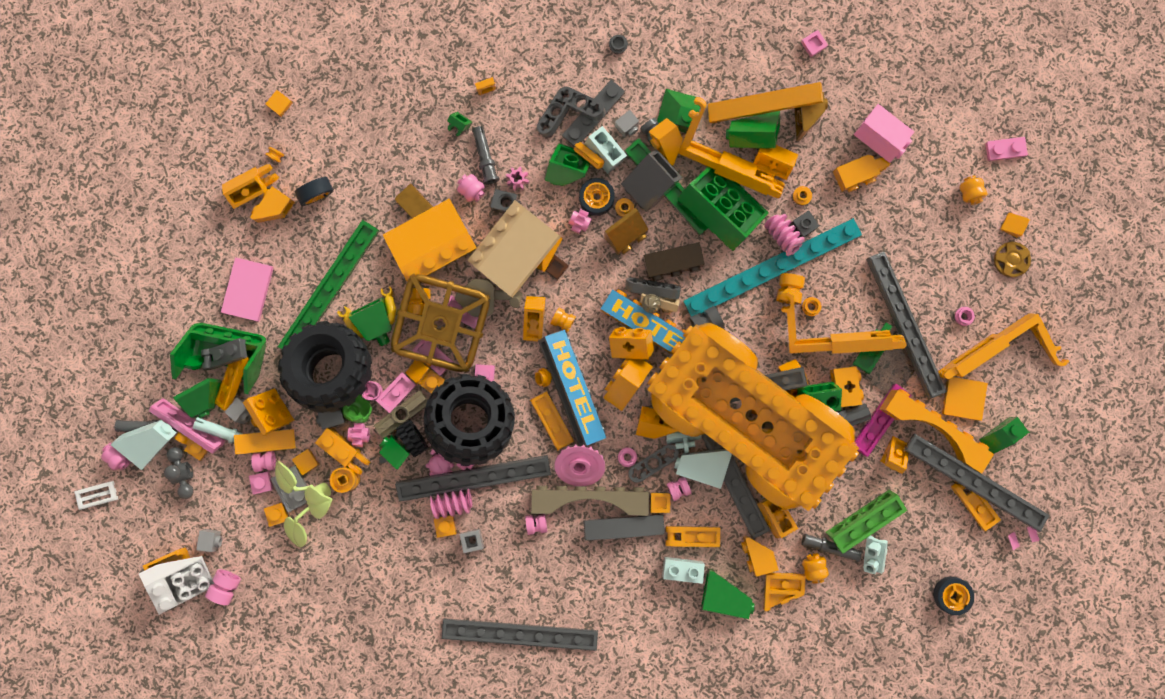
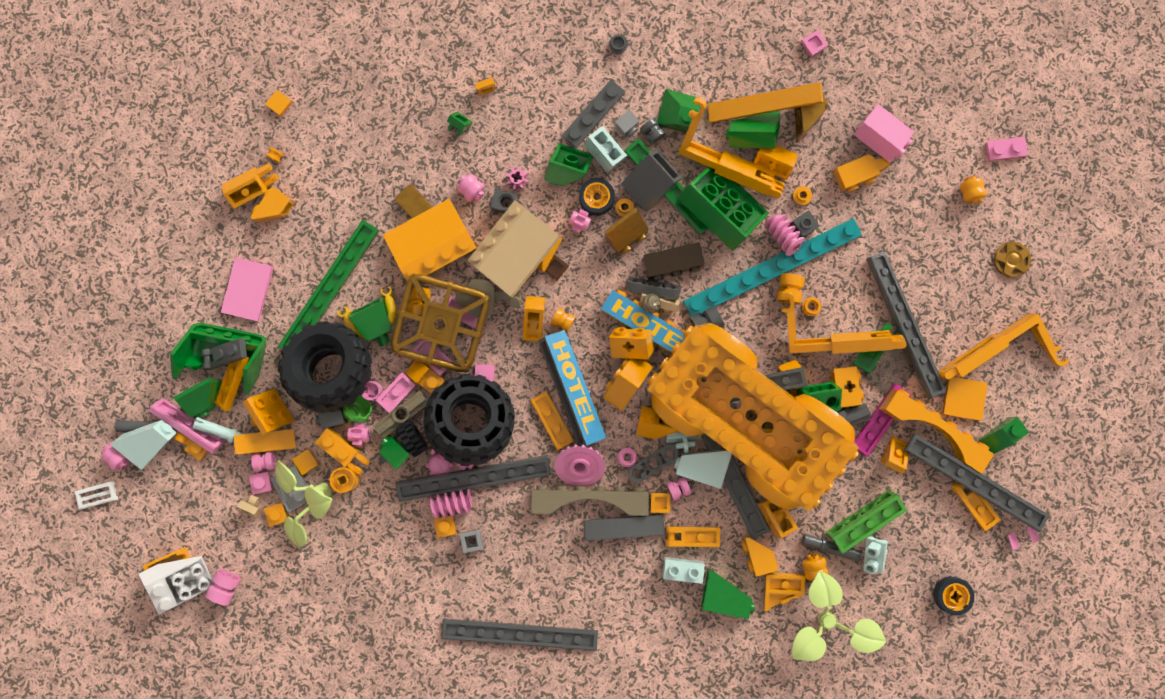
(179, 473): dark grey piece -> none
(209, 540): light grey plate -> none
(238, 411): light grey plate -> none
(250, 508): none -> tan tile
(314, 191): black wheel -> none
(486, 162): dark grey pin -> none
(541, 525): bright pink wheel -> none
(543, 377): light orange plate -> none
(569, 103): dark grey beam -> none
(589, 155): light orange axle -> none
(666, 140): light orange slope -> none
(810, 646): none -> yellowish green plant
(970, 316): bright pink plate -> none
(1014, 225): light orange slope -> none

